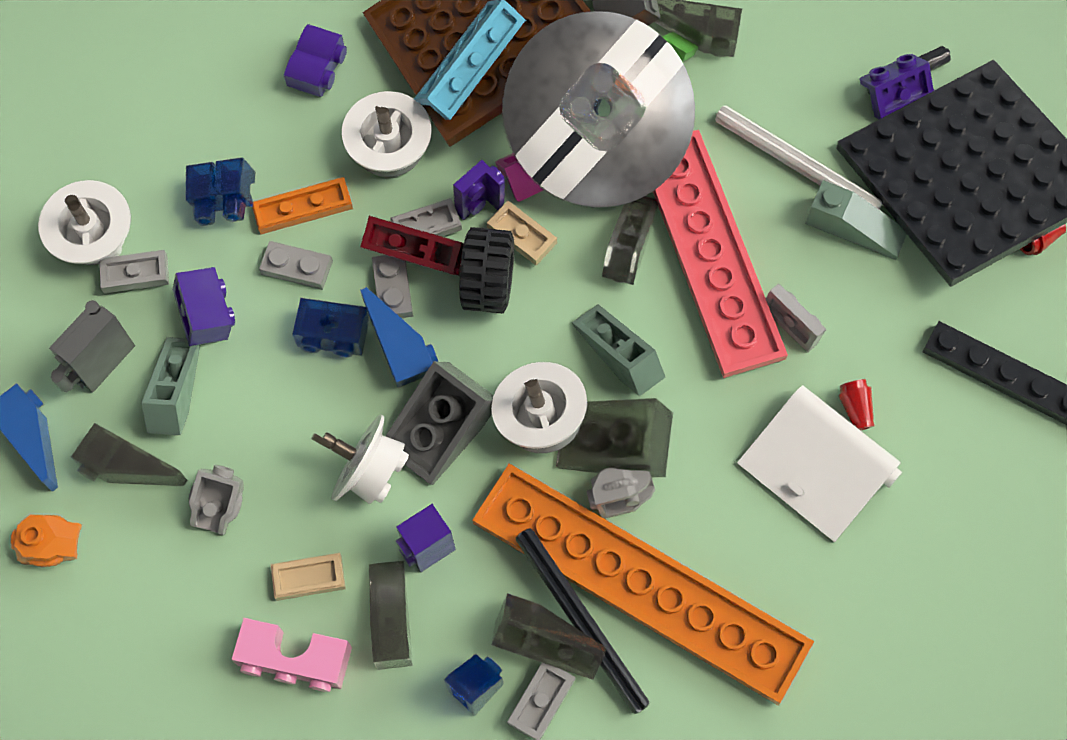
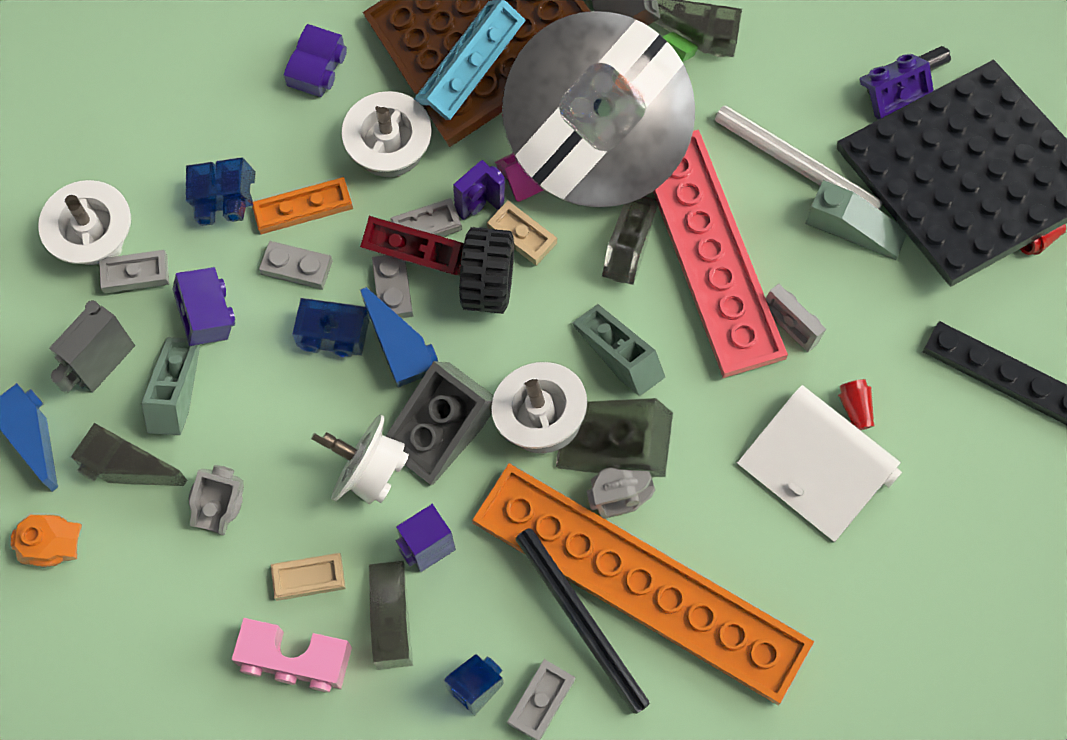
(545, 637): clear smoke slope -> none

